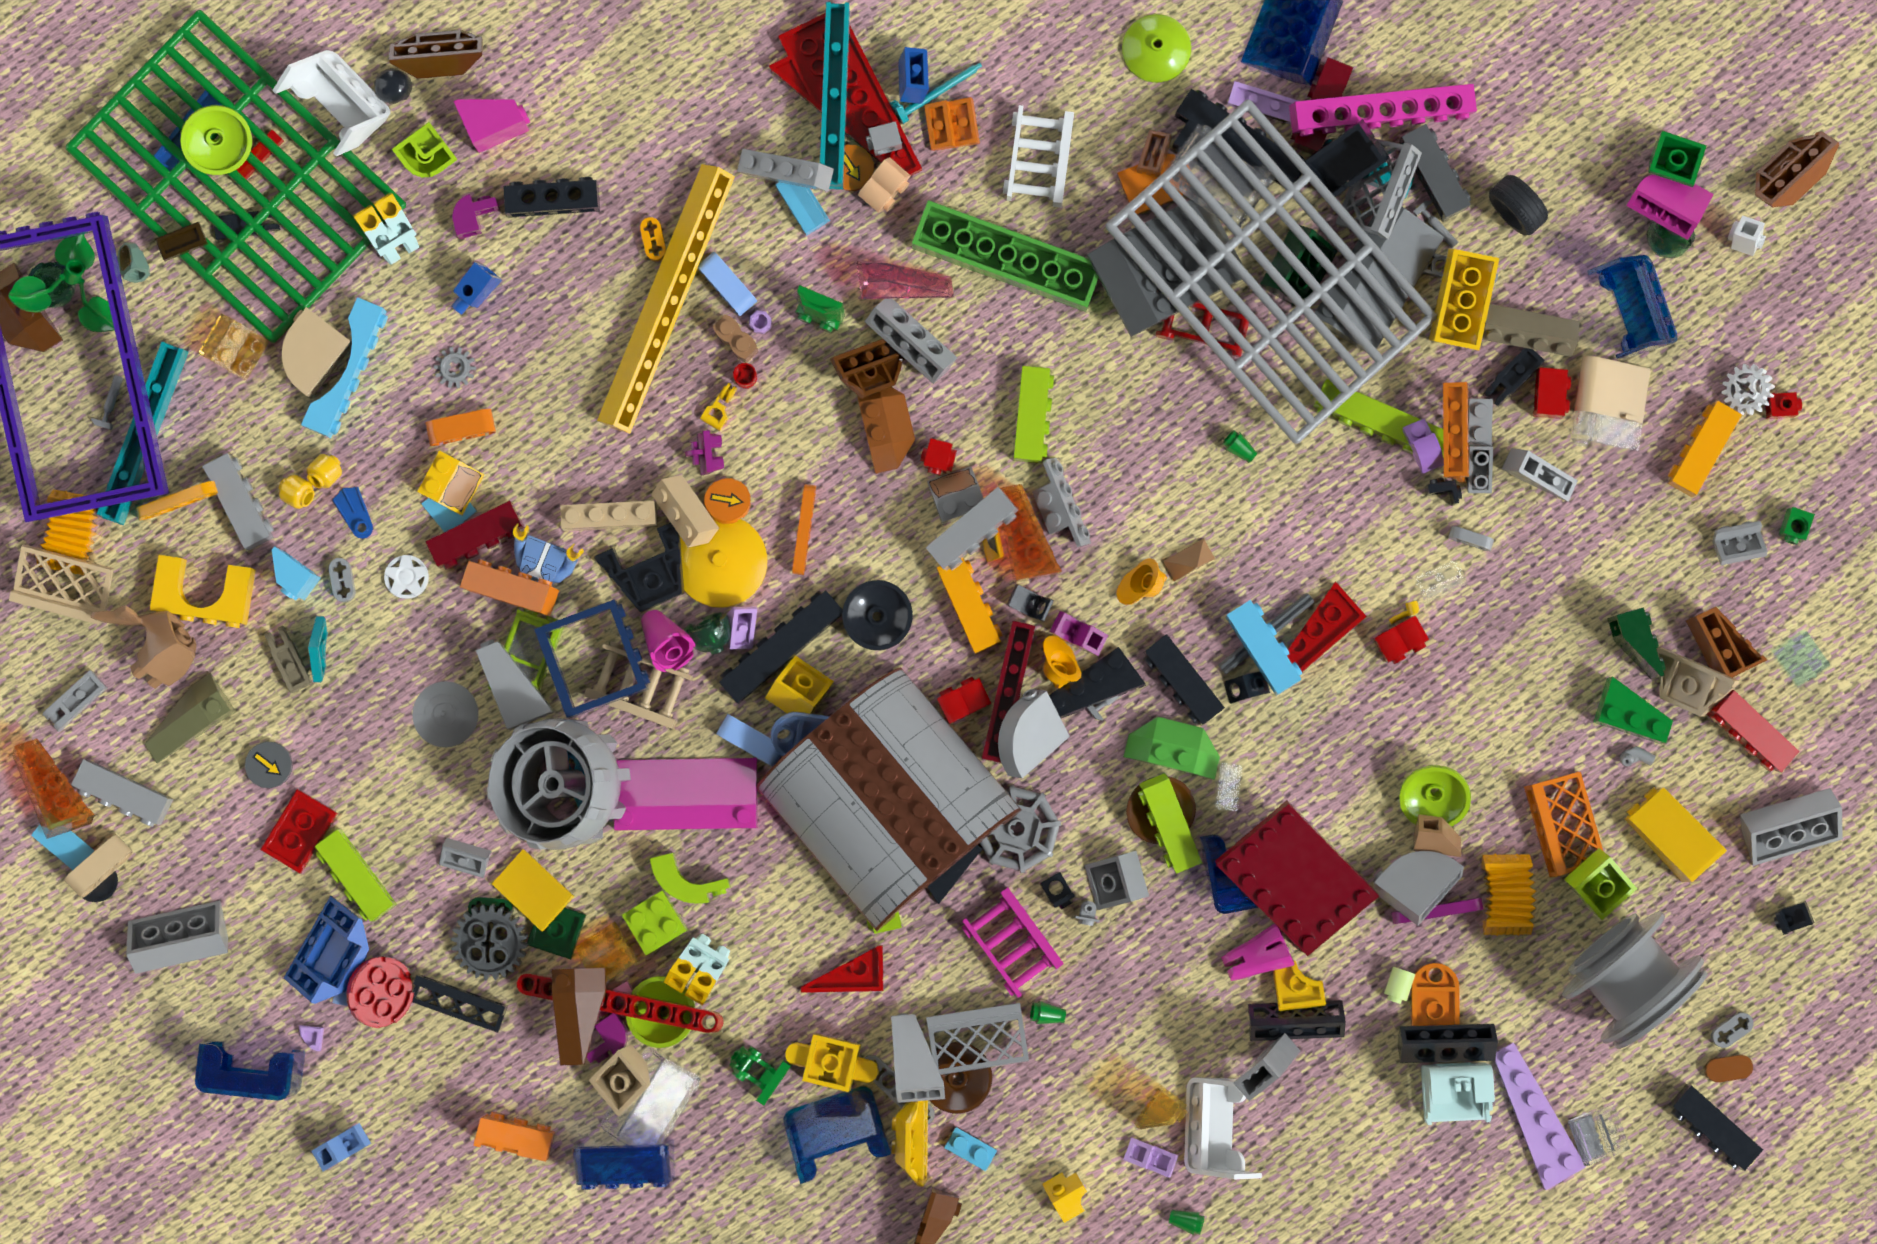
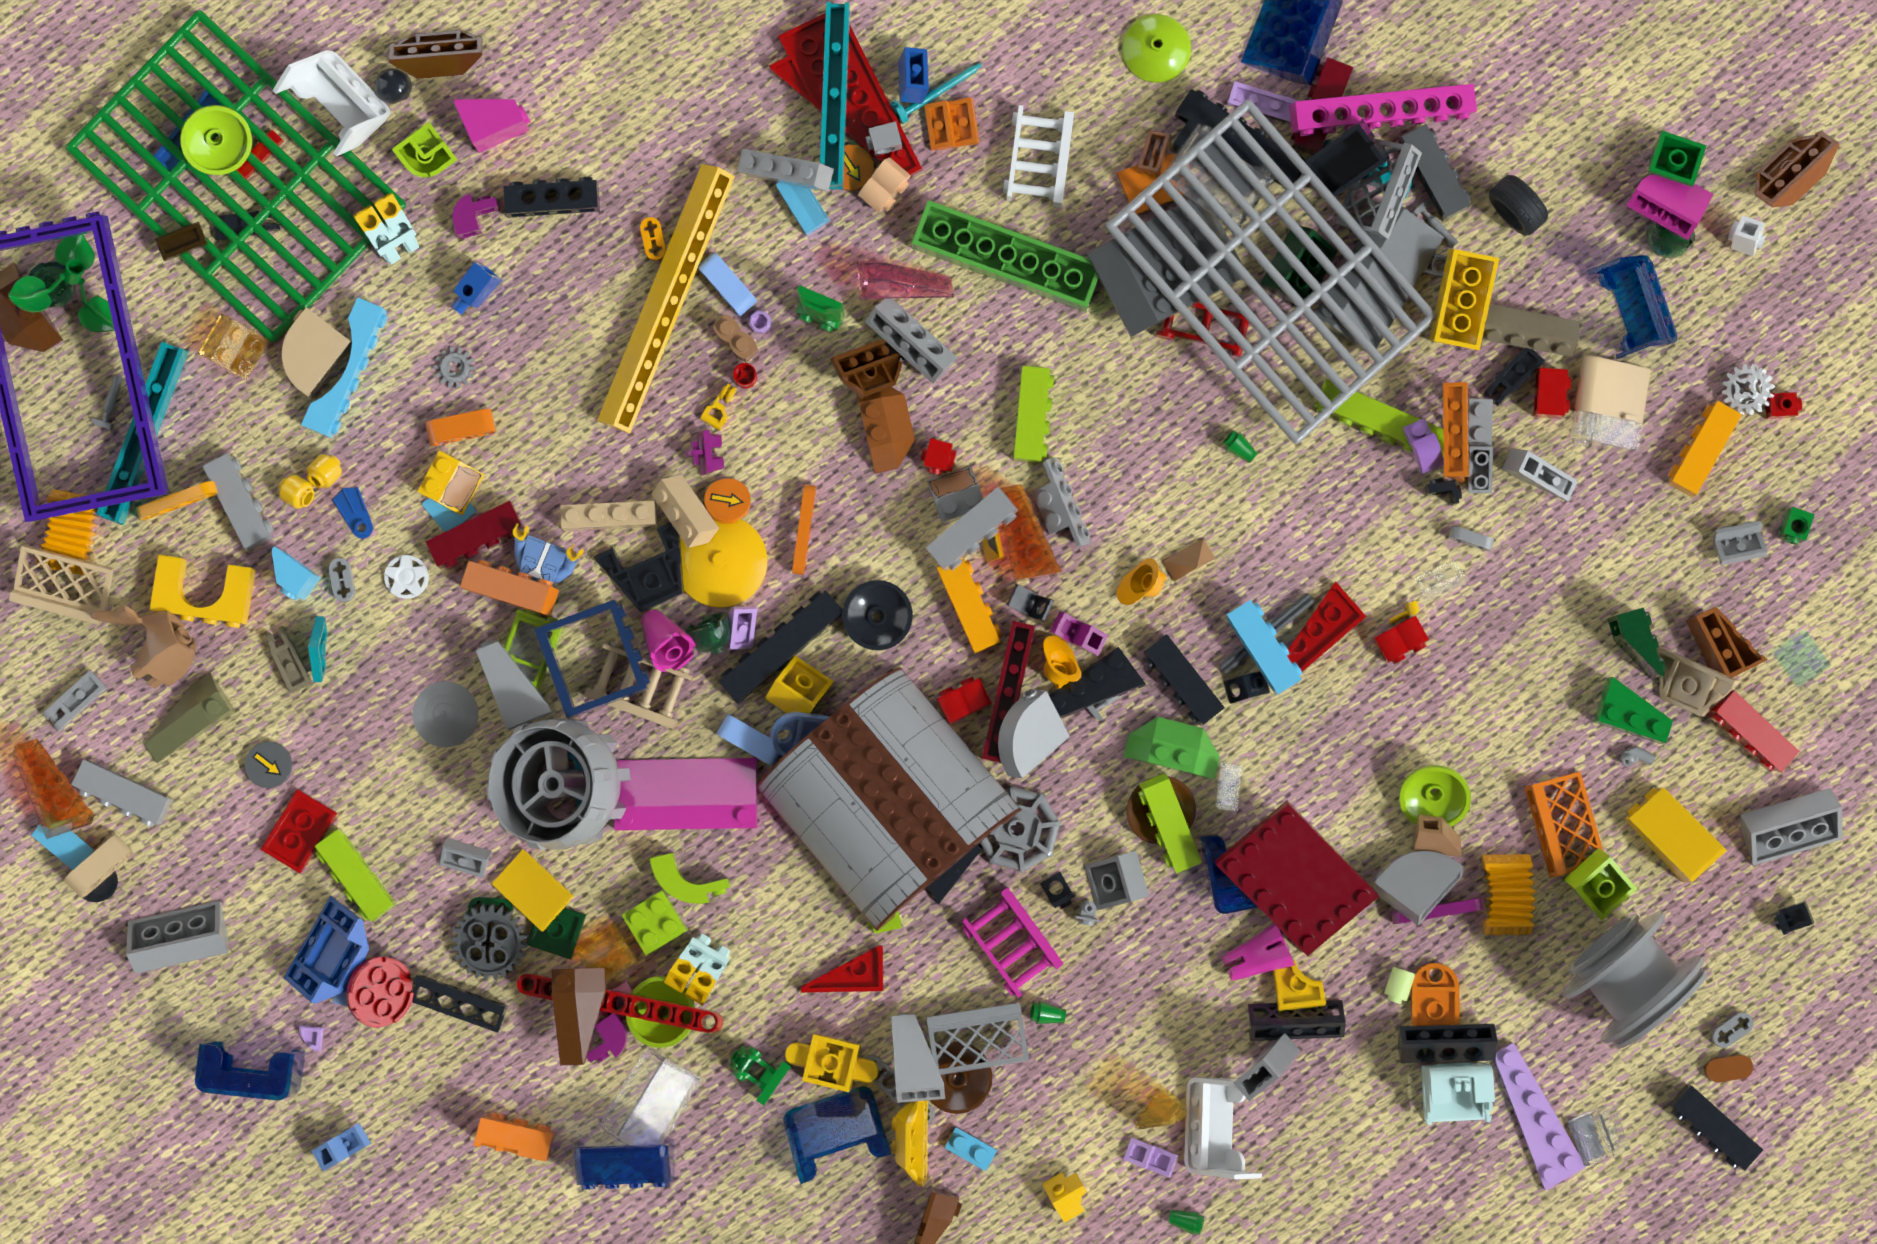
(132, 263): sand green rock -> none
(622, 1079): tan slope -> none

